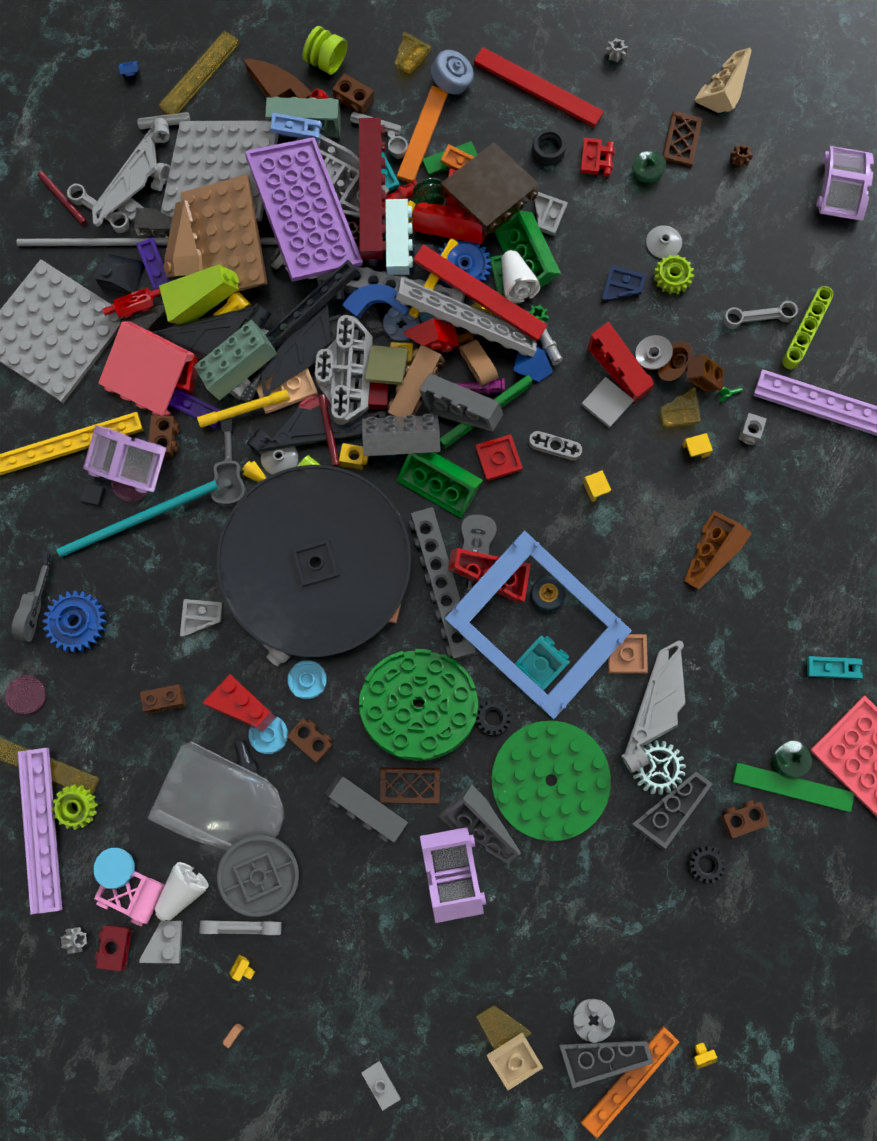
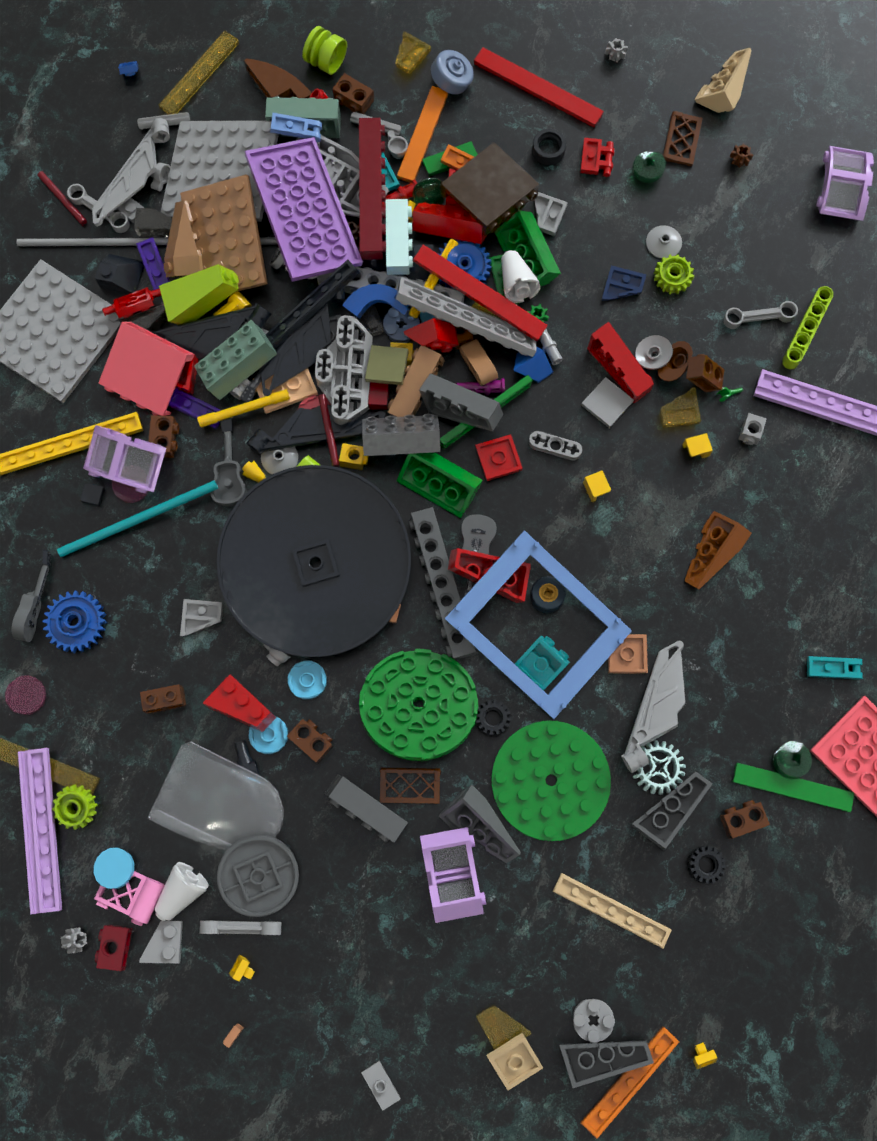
(612, 910): none -> tan tile

